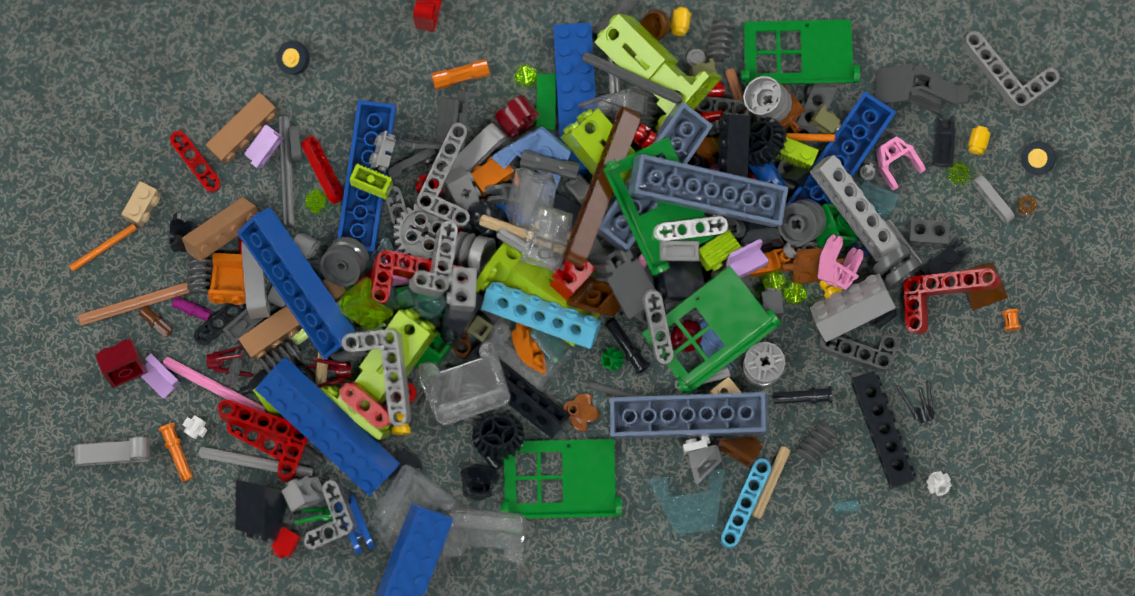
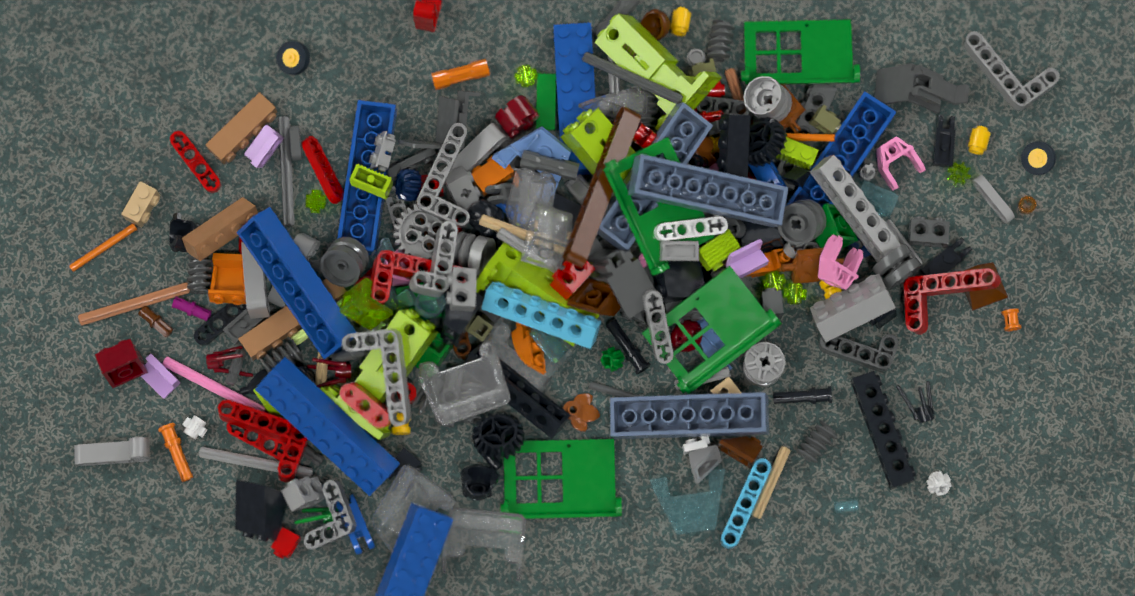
(408, 185): none -> dark blue gear

